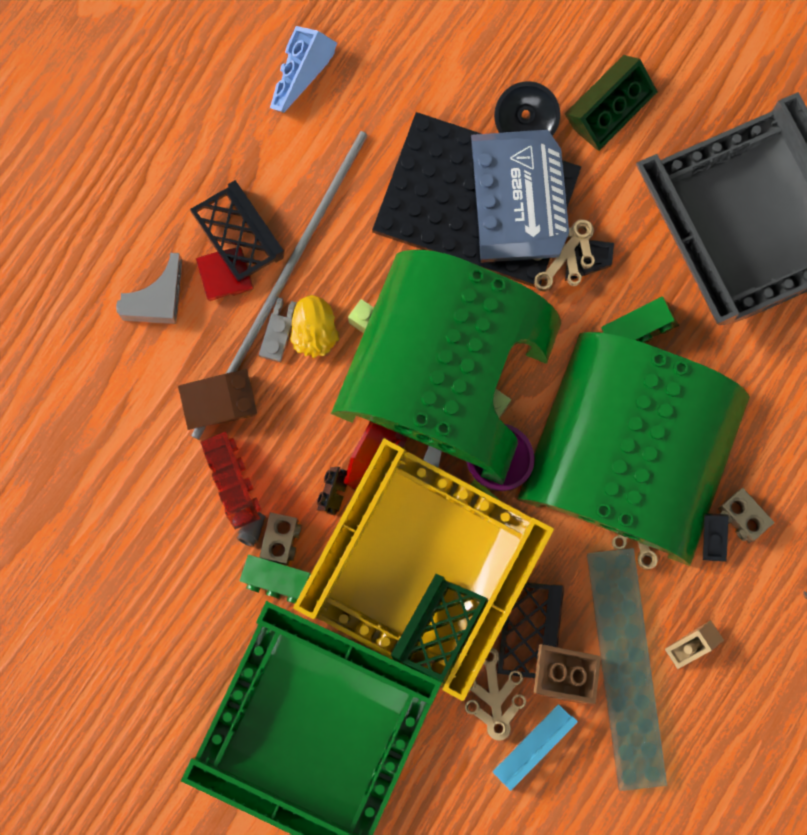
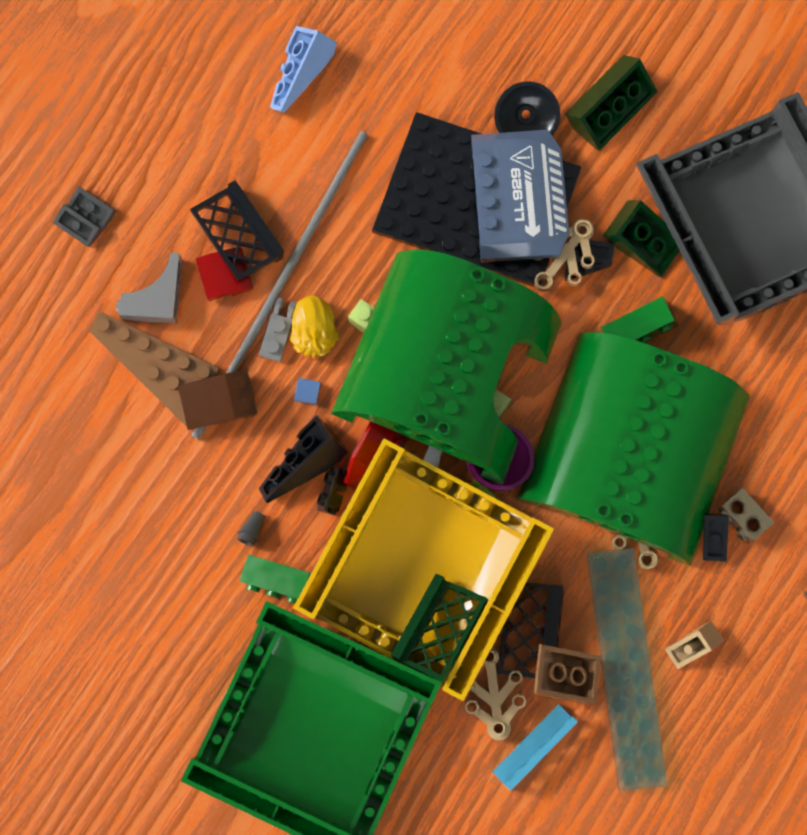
(84, 216): none -> dark grey slope
(152, 361): none -> medium nougat wing
(230, 480): clear red wedge -> none
(273, 538): dark tan brick -> none
(307, 391): none -> medium blue tile
(311, 456): none -> black wedge
(643, 237): none -> dark green slope

